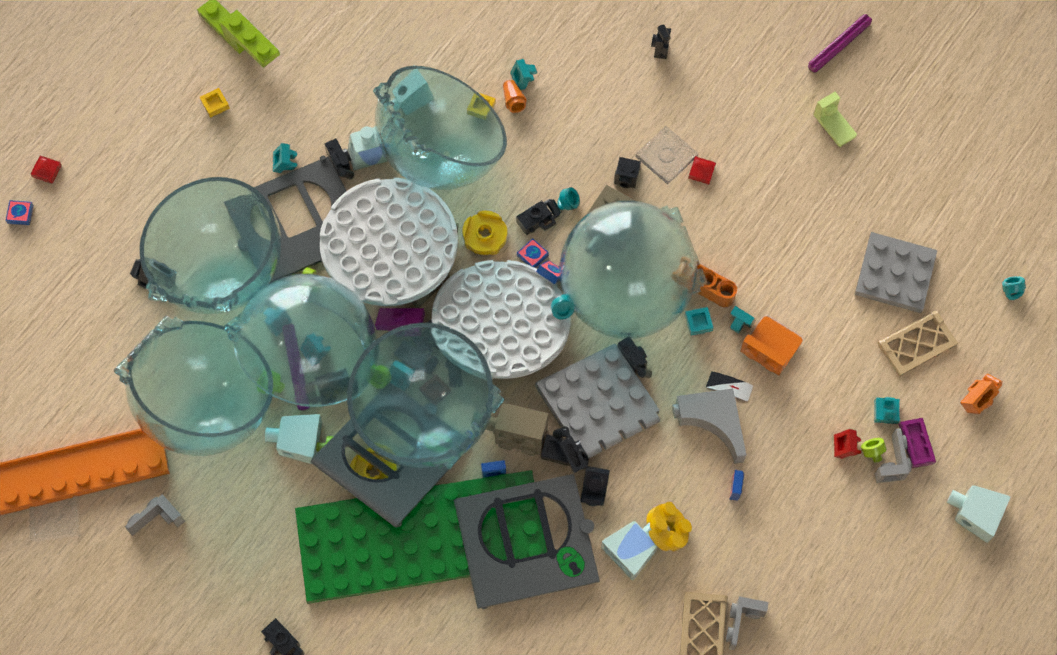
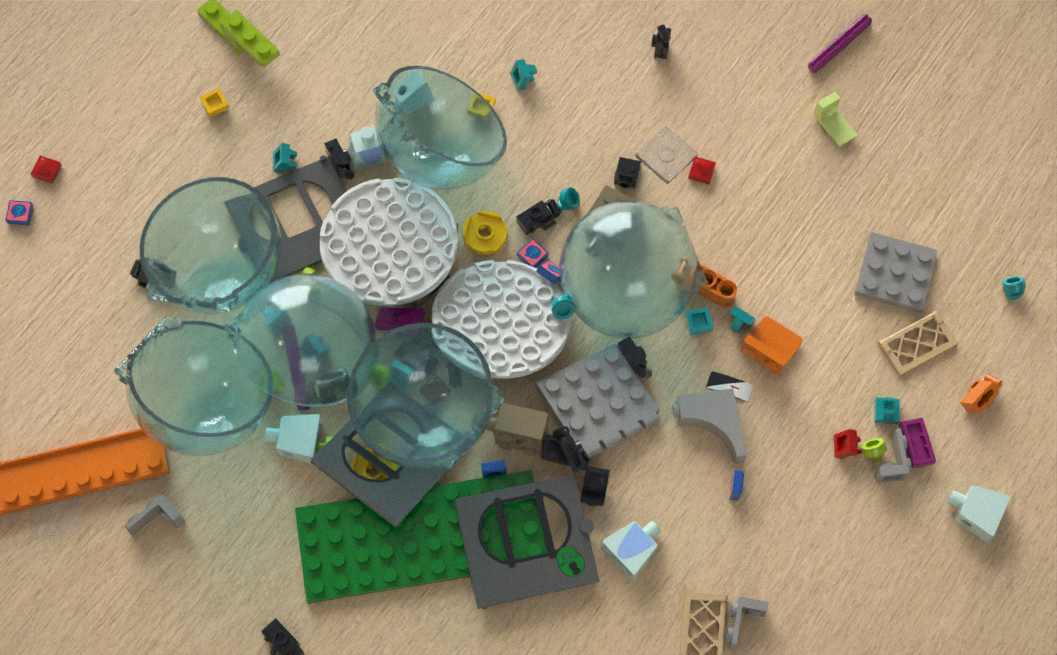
(514, 98): orange cone -> none
(669, 516): yellow plate -> none

